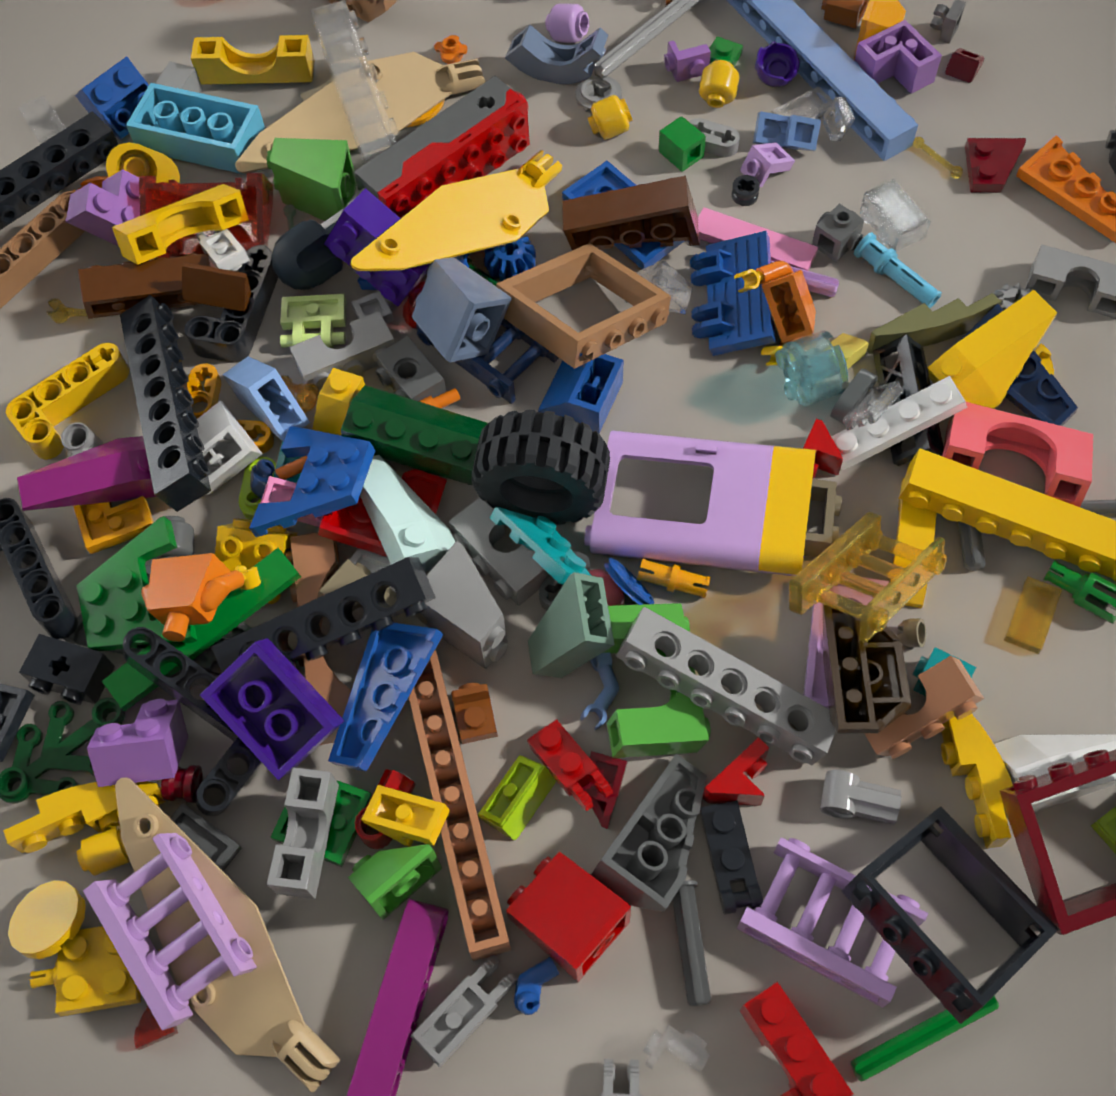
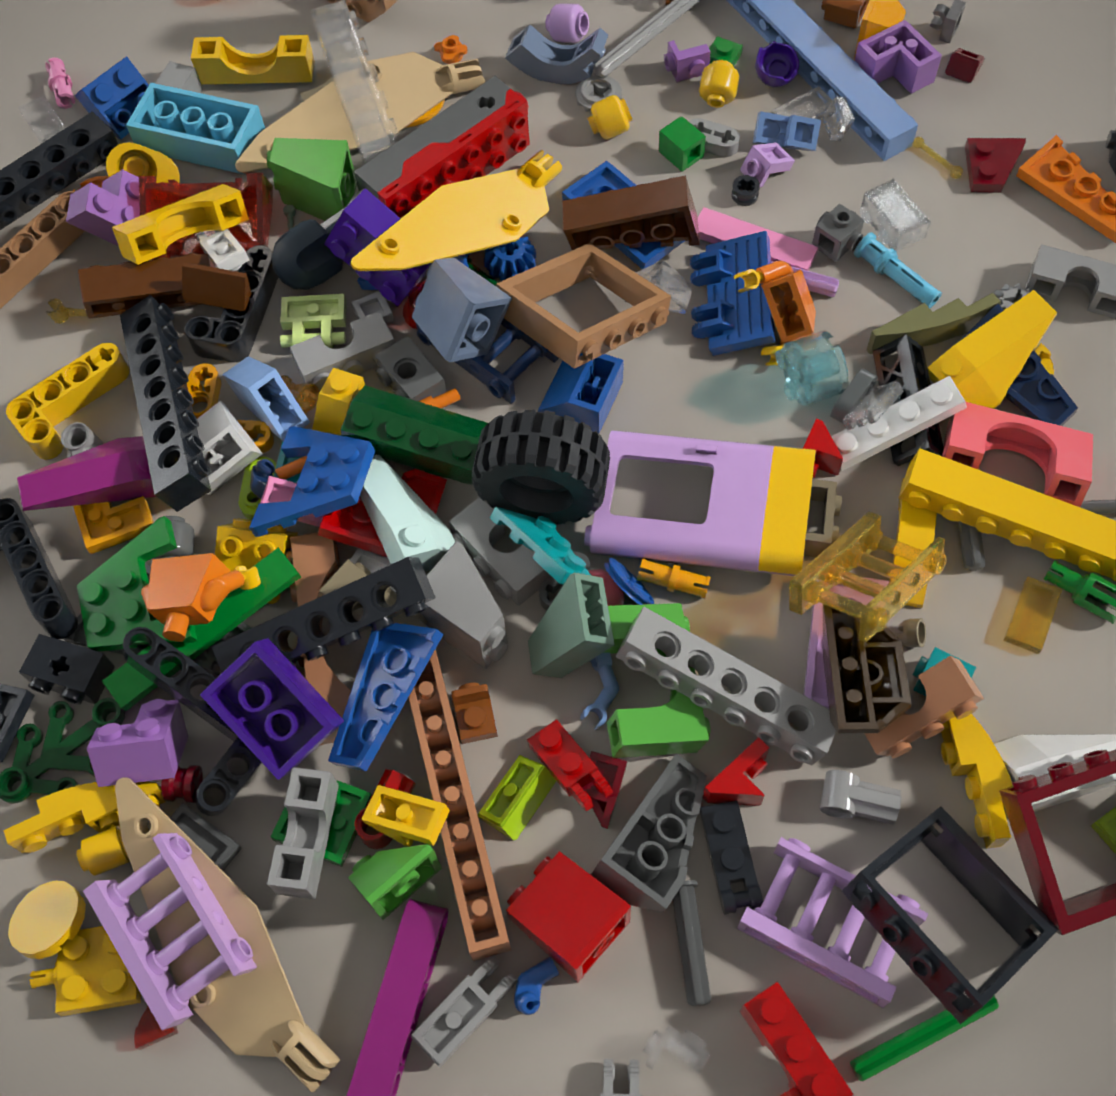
(60, 83): none -> bright pink pin
(852, 348): light yellow slope -> none

